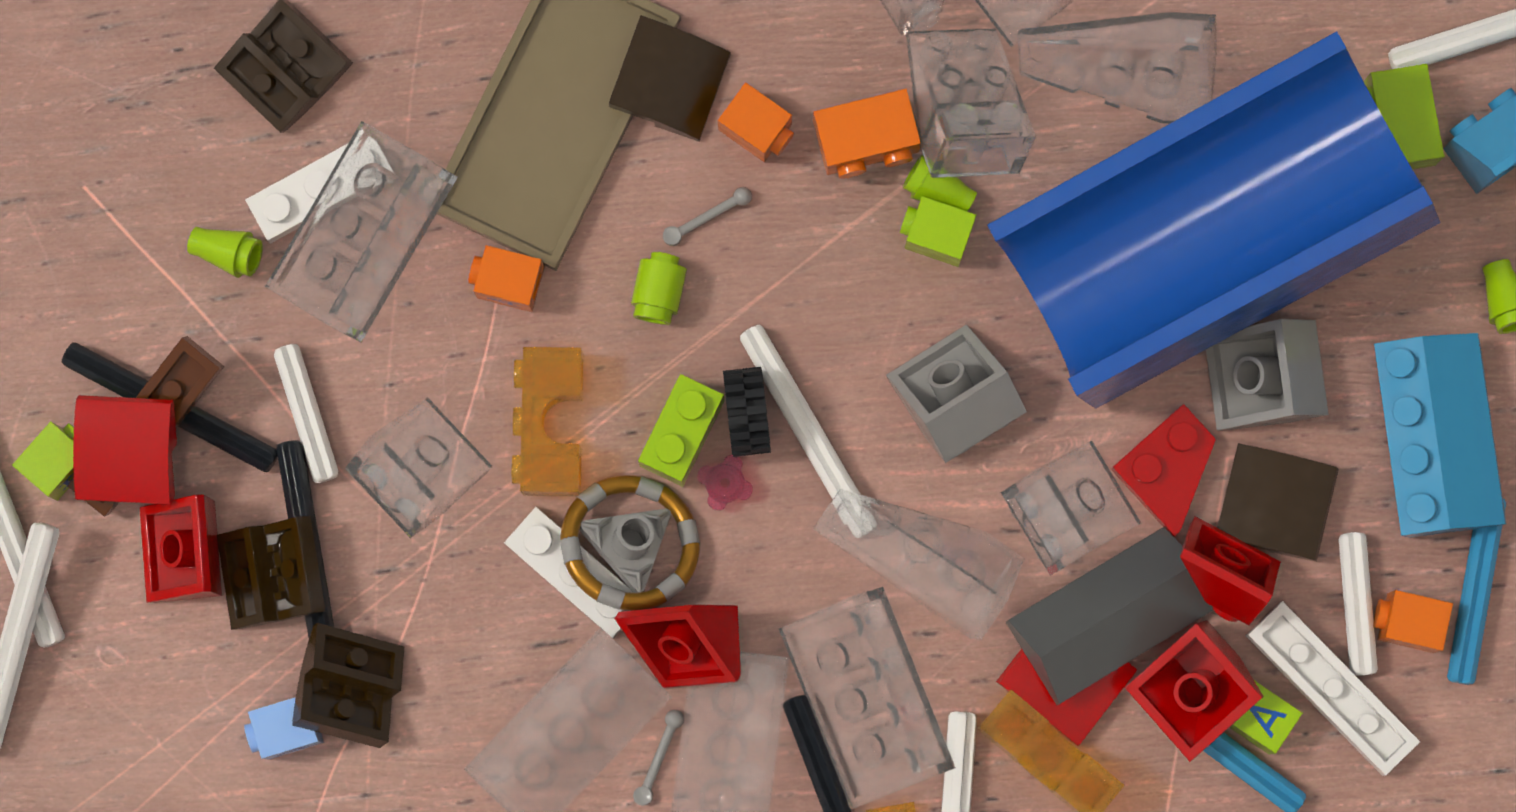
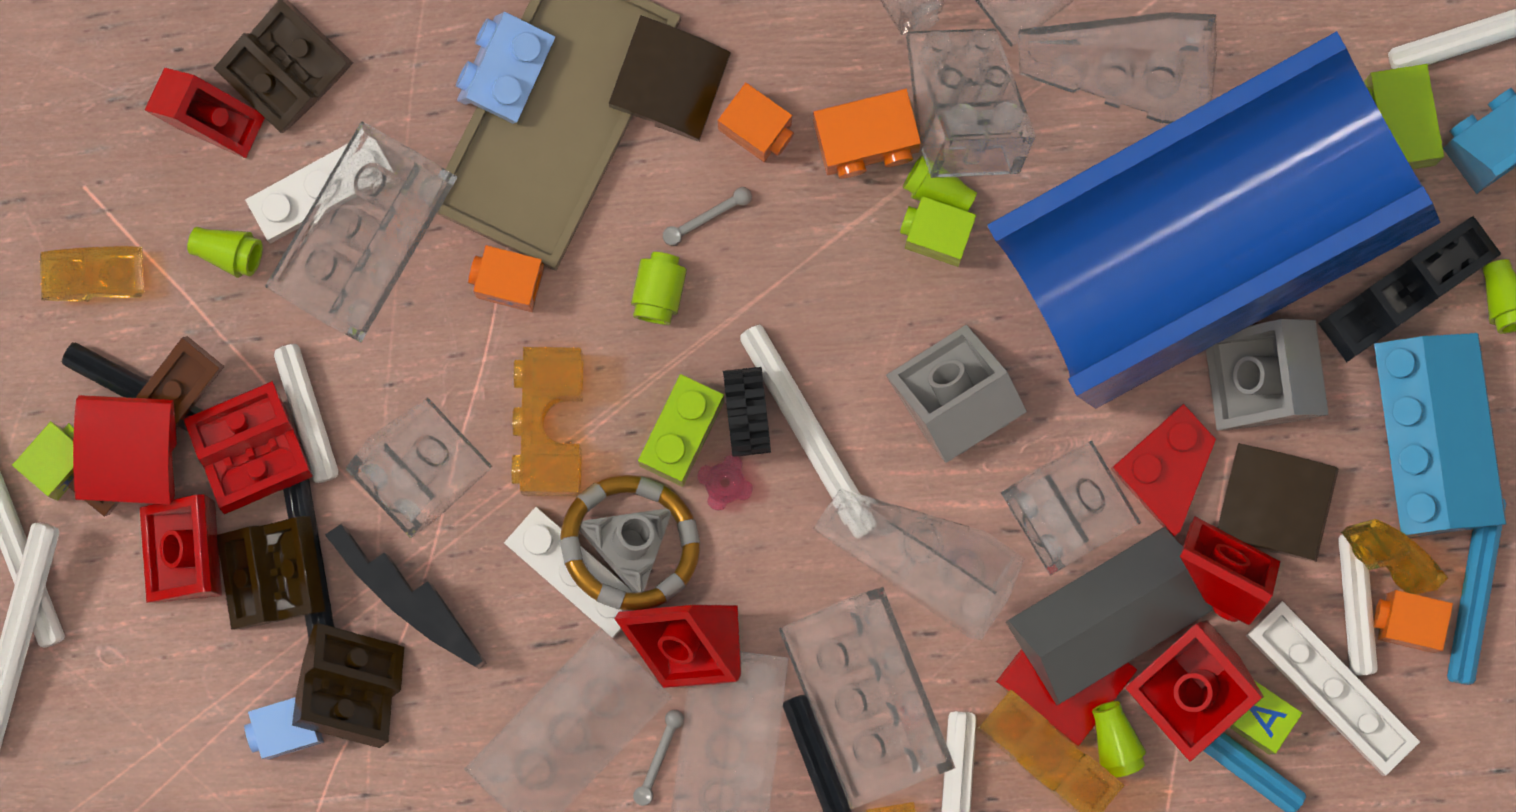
(91, 272): none -> clear yellow slope
(204, 111): none -> red slope
(248, 447): none -> red slope
(420, 608): none -> black slope
(504, 66): none -> light blue bracket
(1117, 742): none -> lime cone
(1383, 545): none -> clear yellow slope
(1409, 288): none -> black slope

